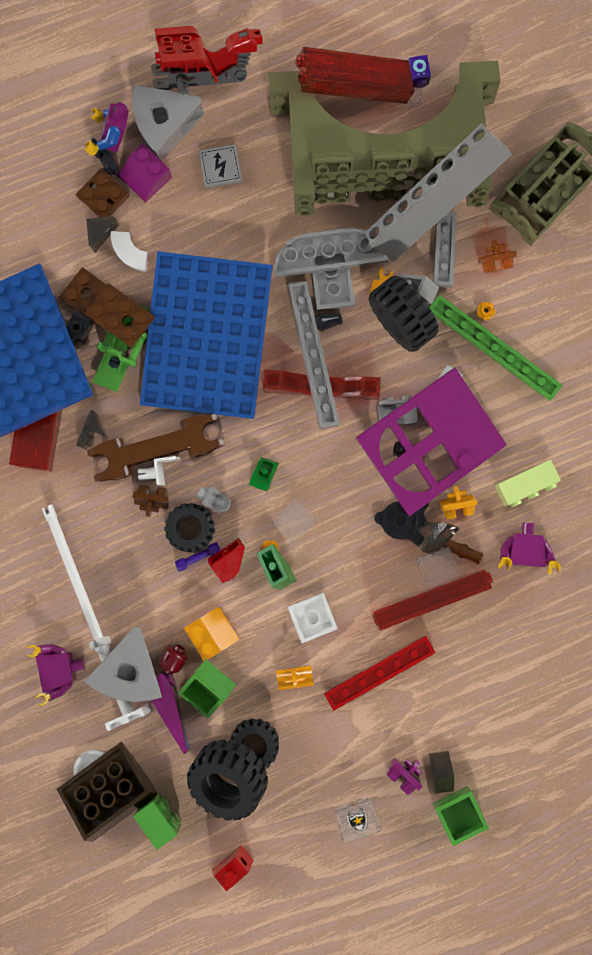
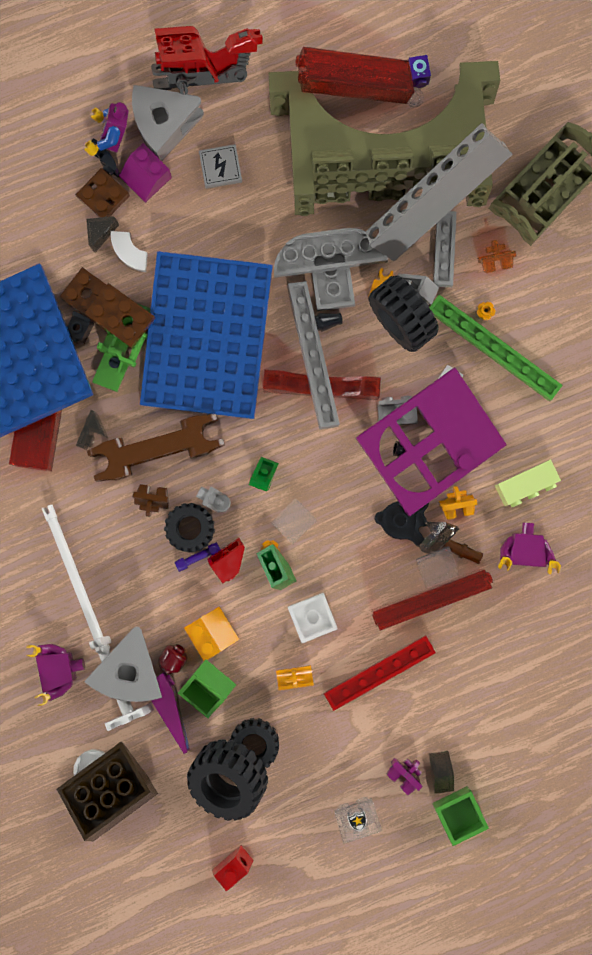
(156, 471): white bracket -> none
(158, 821): bright green piece -> none

